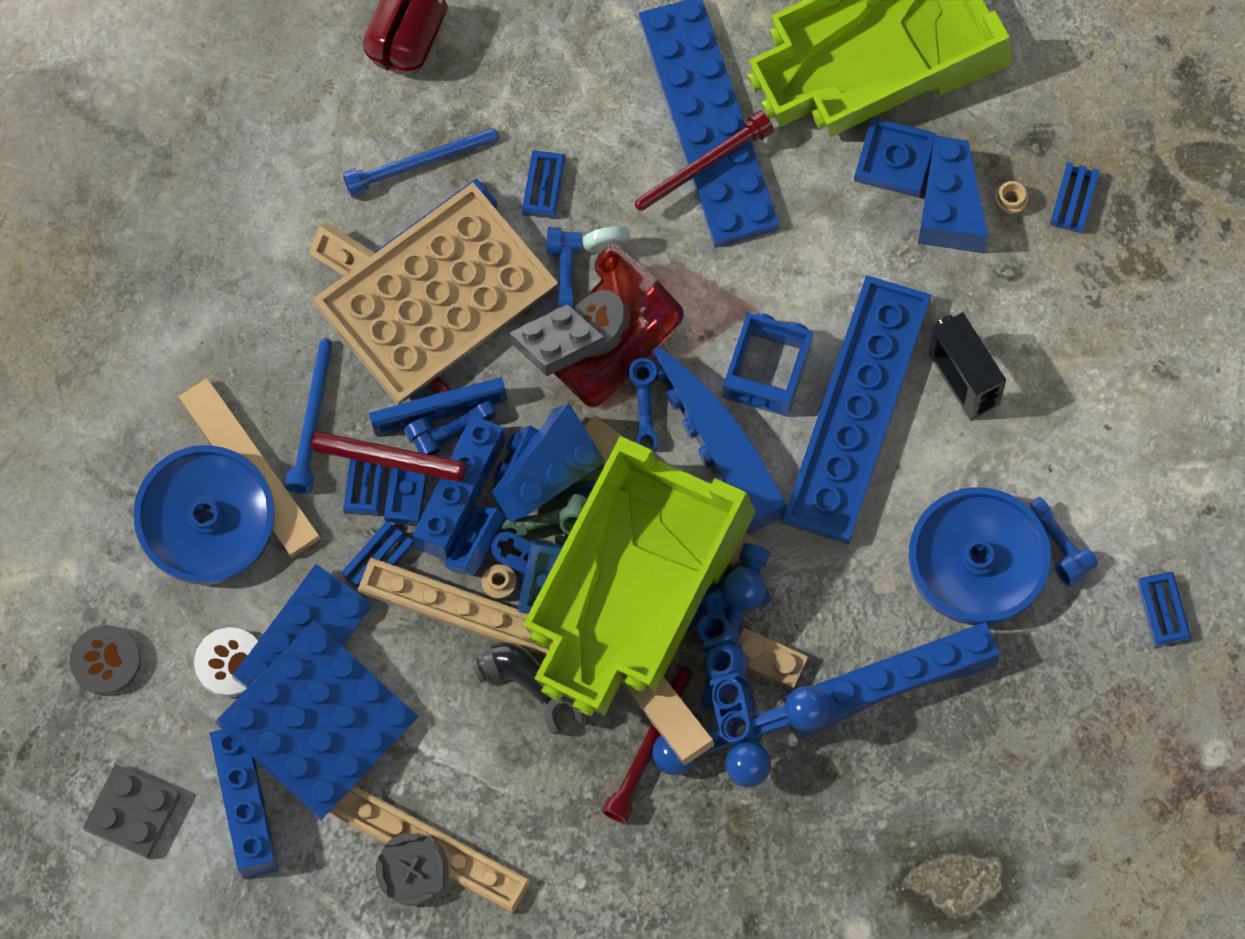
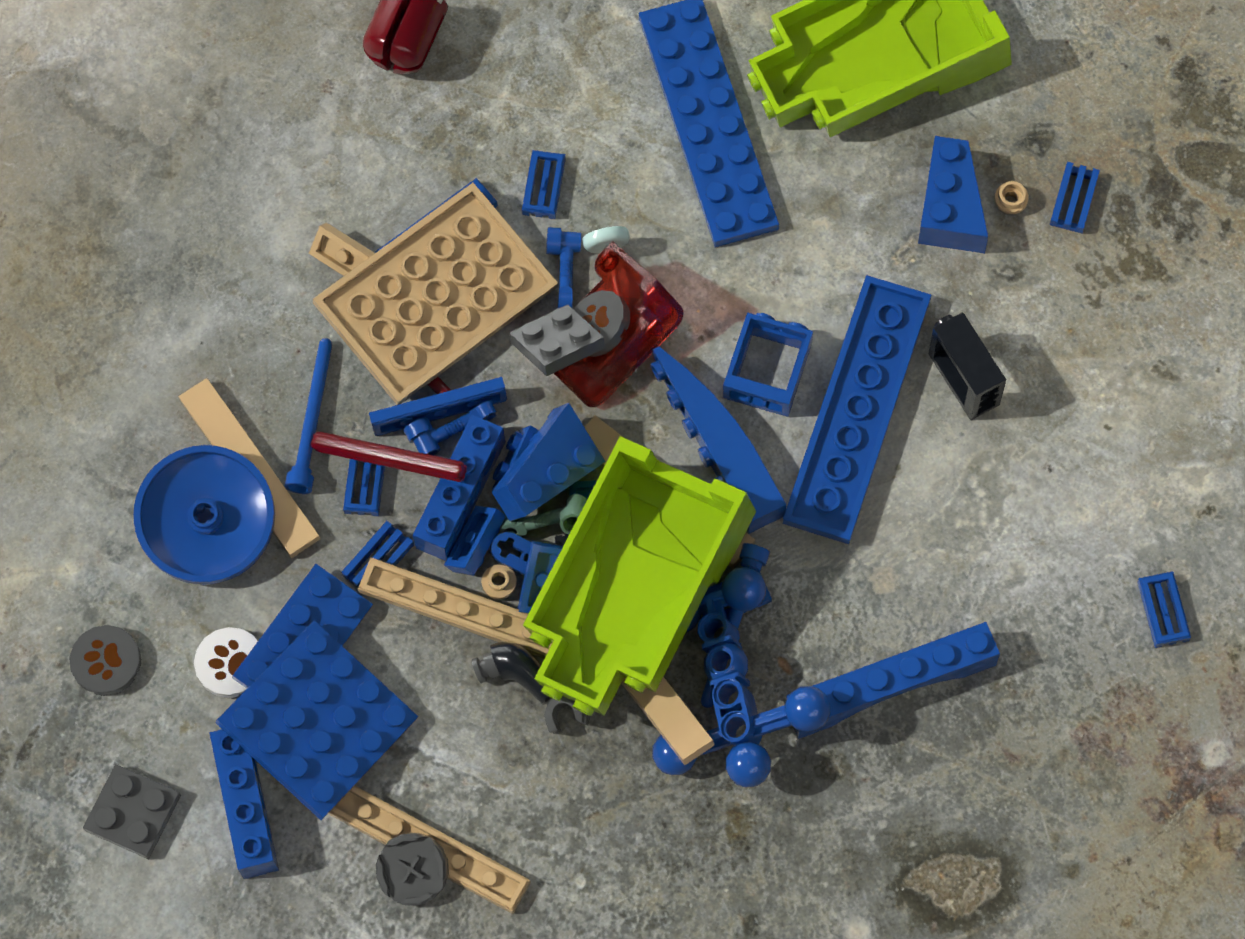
(359, 180): blue piece -> none
(405, 497): blue plate -> none
(619, 805): dark red piece -> none
(646, 367): blue brick -> none
(756, 128): dark red piece -> none
(772, 659): tan plate -> none
(895, 157): blue plate -> none
(979, 556): blue dish -> none
(1075, 563): blue brick -> none

